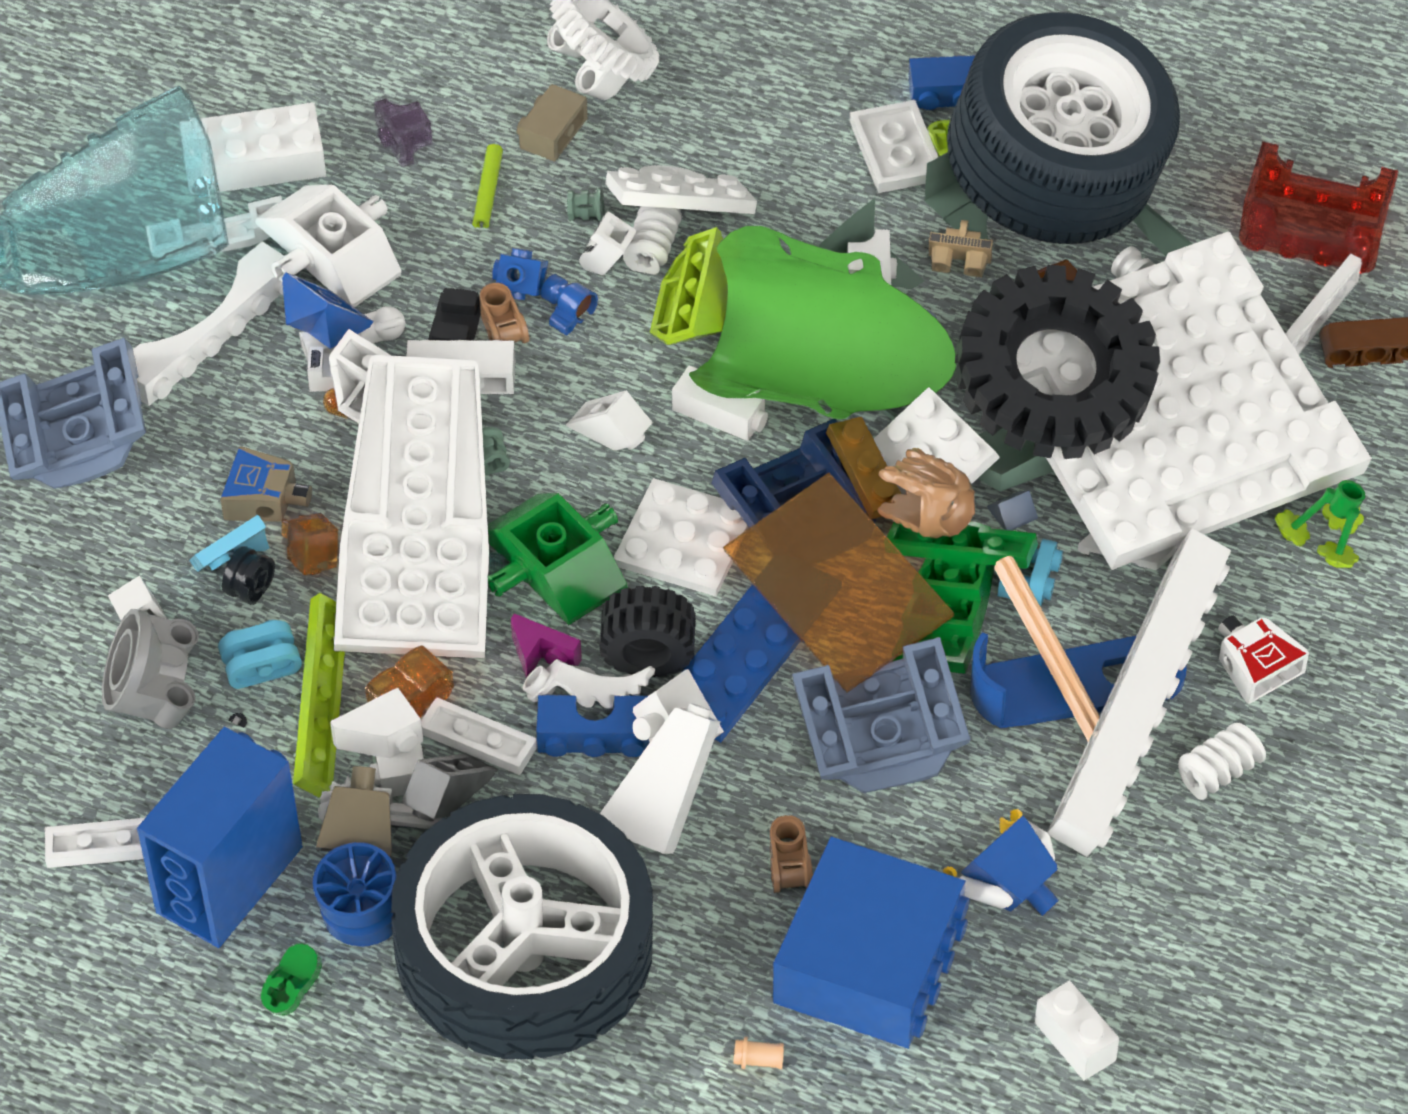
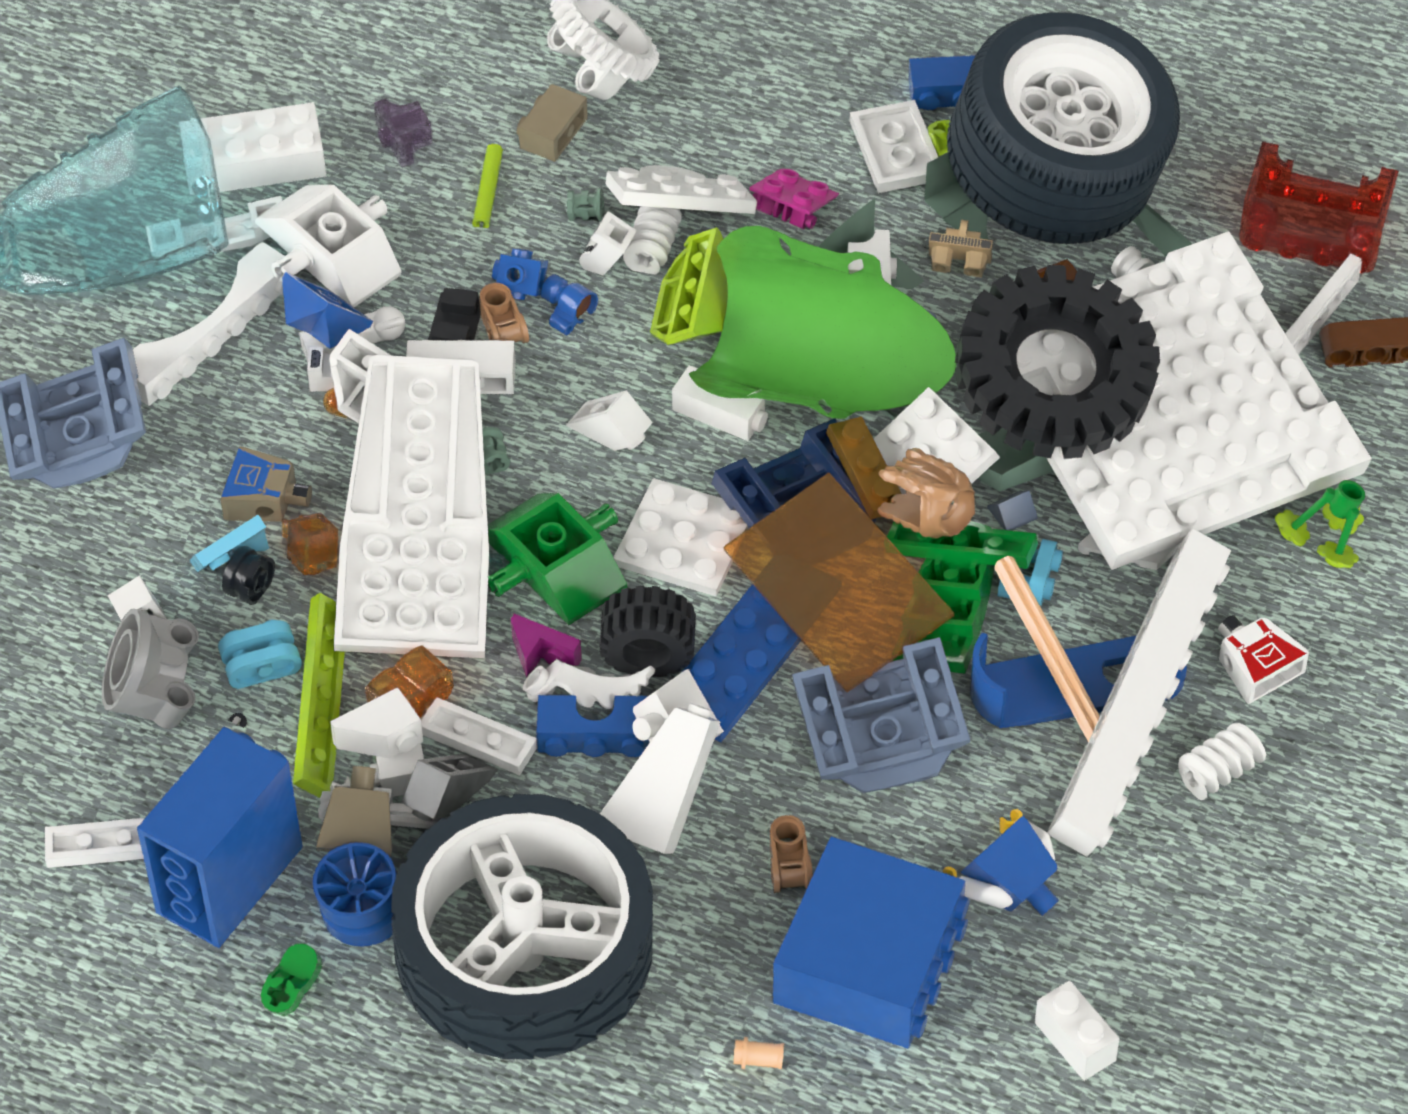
(793, 196): none -> dark pink hinge

